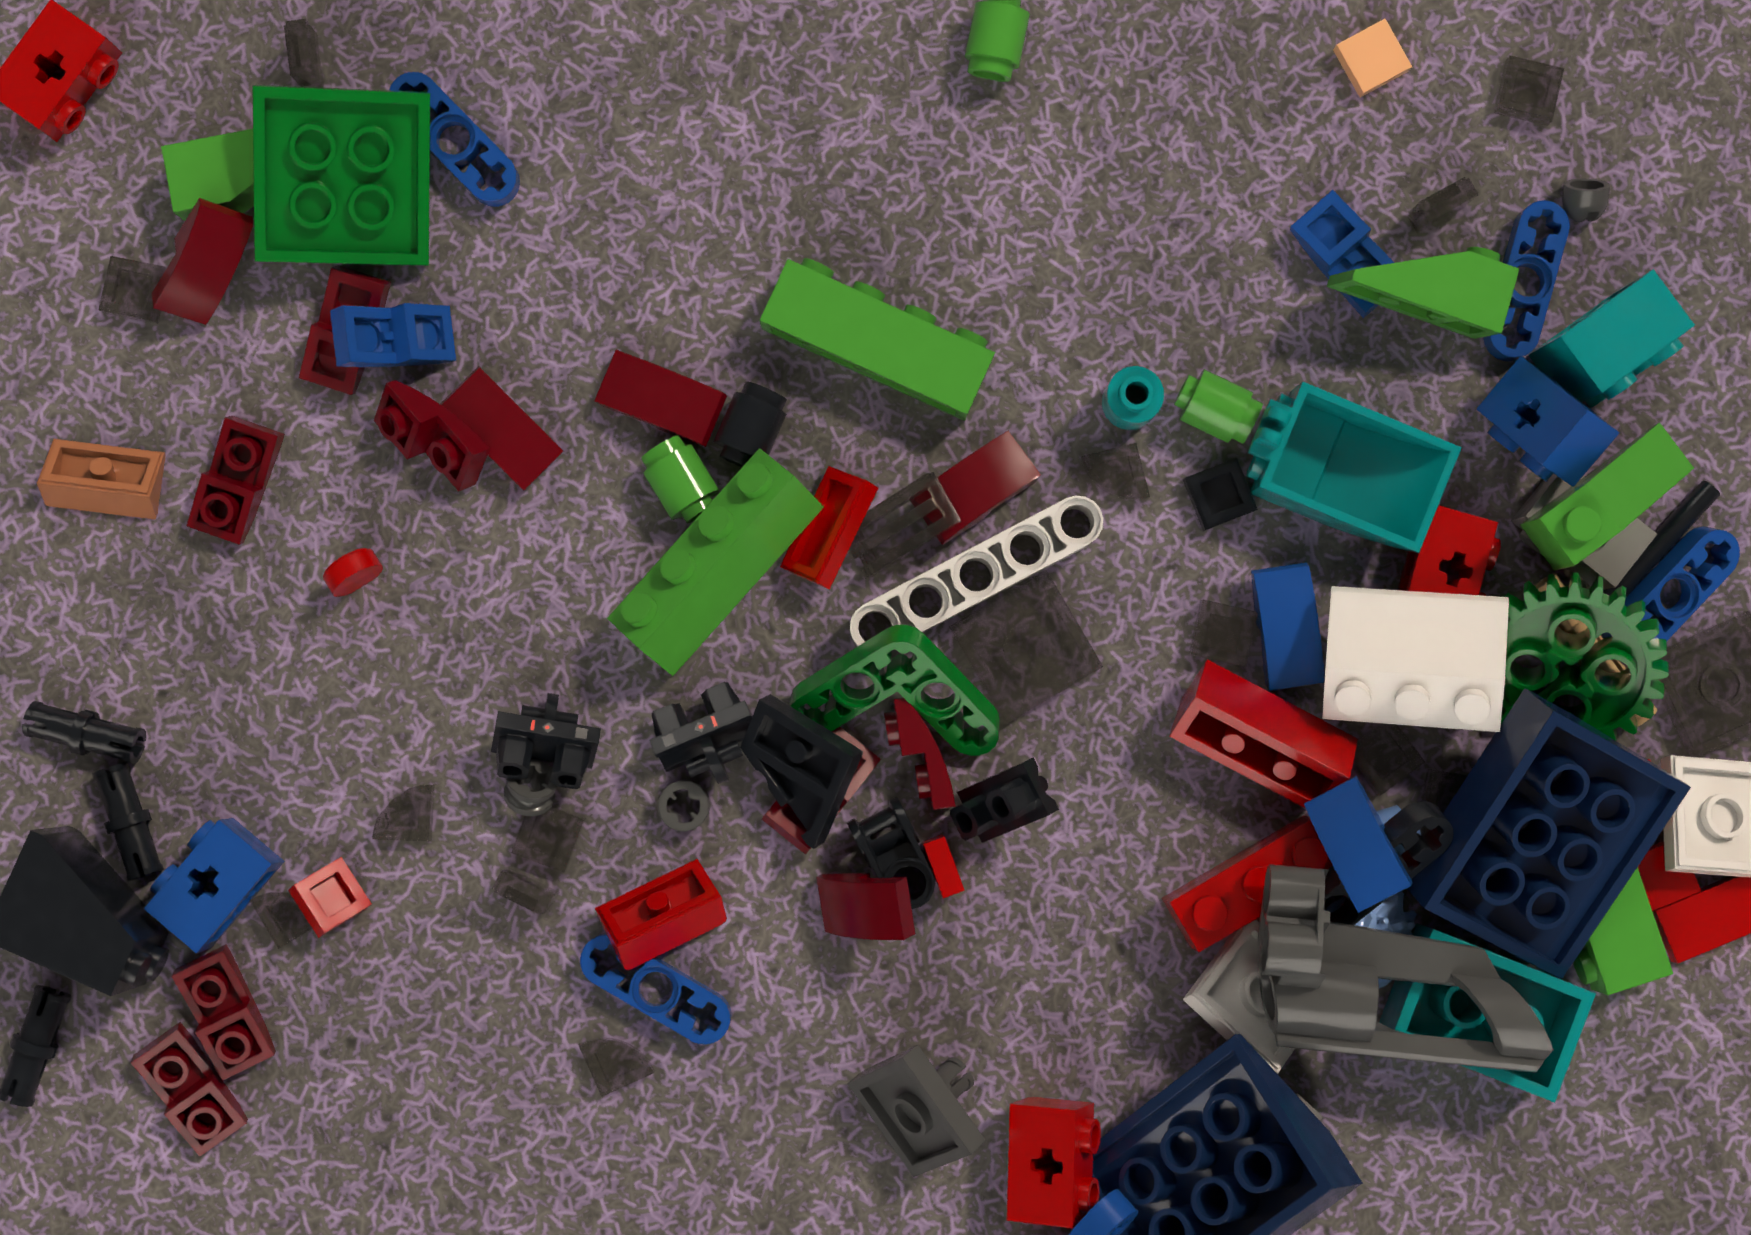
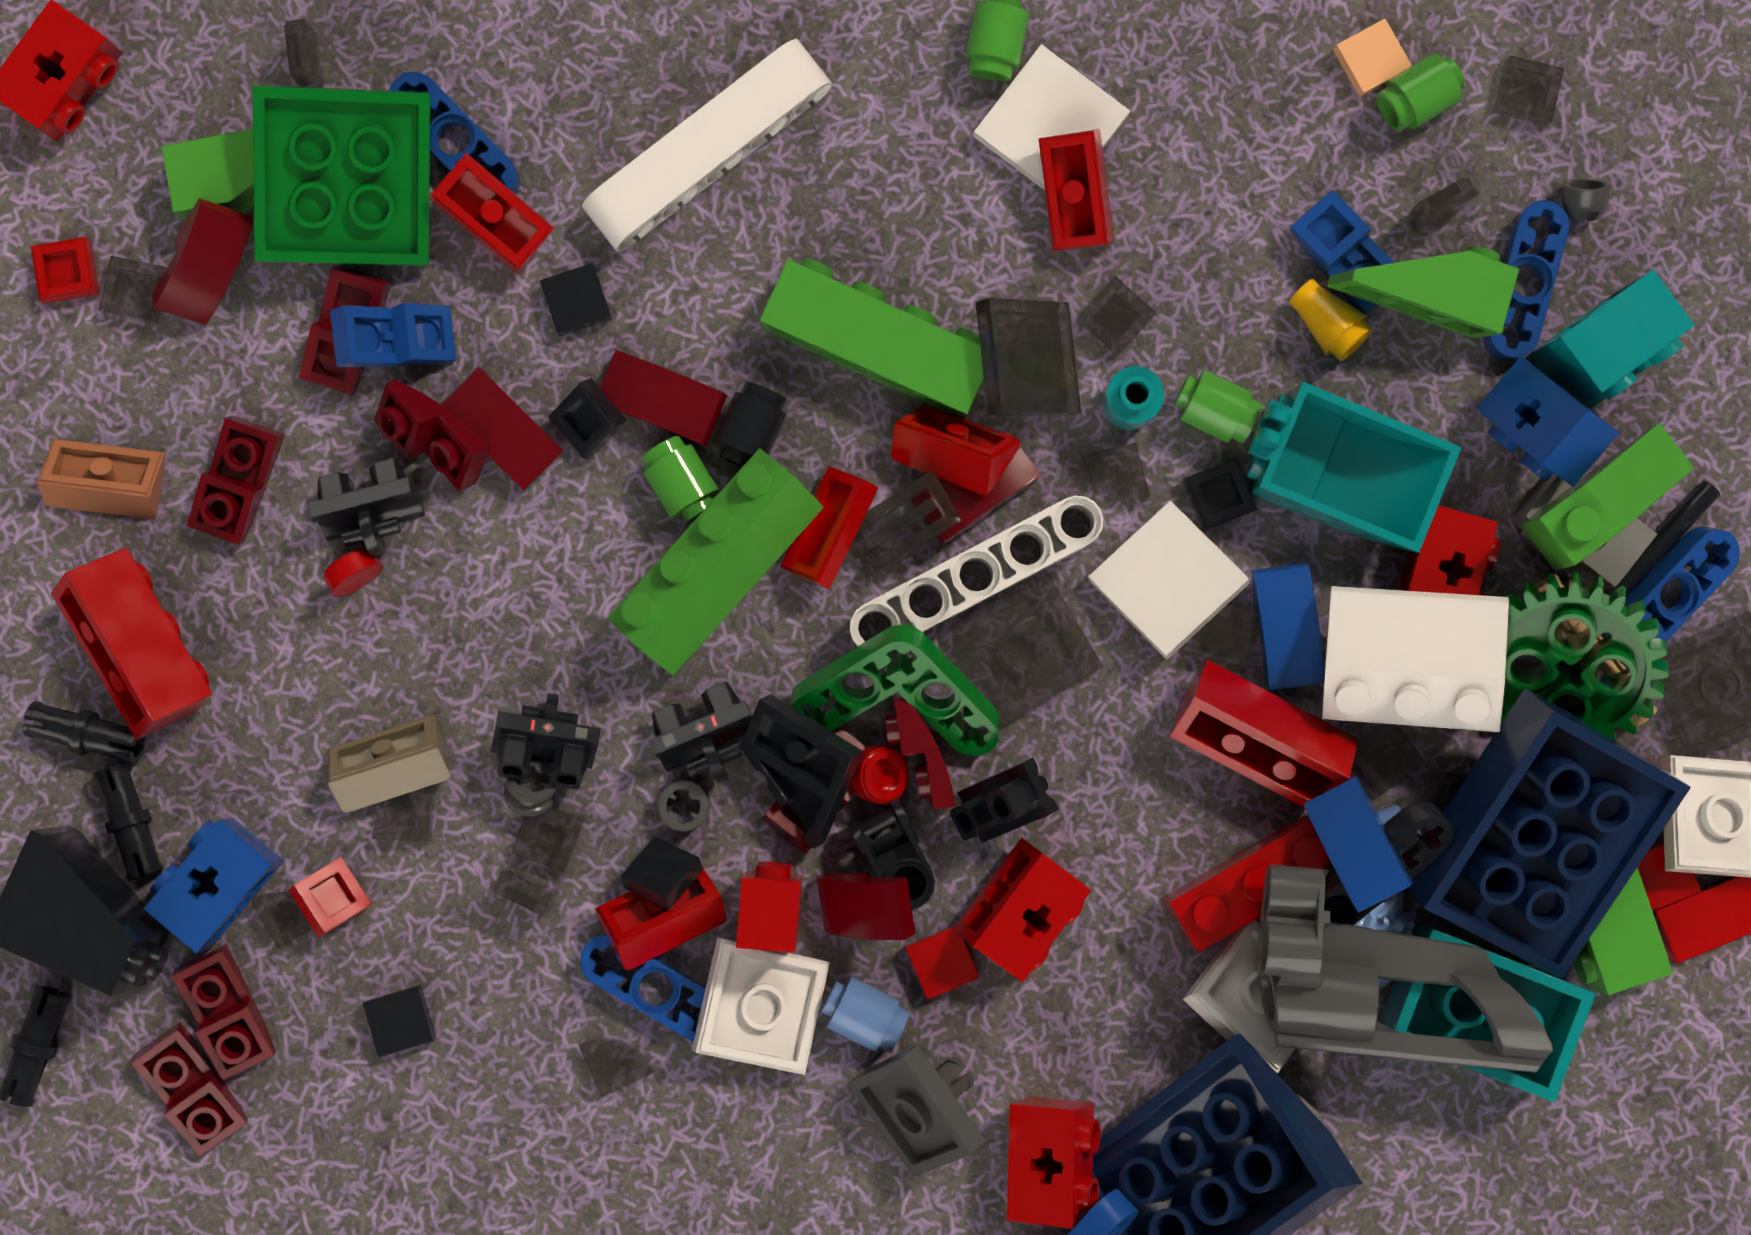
(65, 270): none -> red tile
(132, 642): none -> red brick
(367, 512): none -> black hips
(387, 764): none -> dark tan slope
(399, 1020): none -> black tile
(491, 213): none -> red slope
(576, 299): none -> black tile
(587, 418): none -> black tile
(661, 873): none -> black tile
(705, 143): none -> white beam
(760, 1007): none -> white tile
(769, 908): none -> red brick
(865, 1015): none -> medium blue brick
(880, 775): none -> red tile
(941, 962): none -> red tile
(943, 866): red tile -> none
(953, 448): none -> red slope
(996, 919): none -> red brick
(1028, 357): none -> clear smoke tile
(1046, 102): none -> white tile
(1076, 190): none -> red slope
(1116, 316): none -> clear smoke tile
(1168, 580): none -> white tile
(1332, 322): none -> yellow cone
(1420, 92): none -> bright green brick

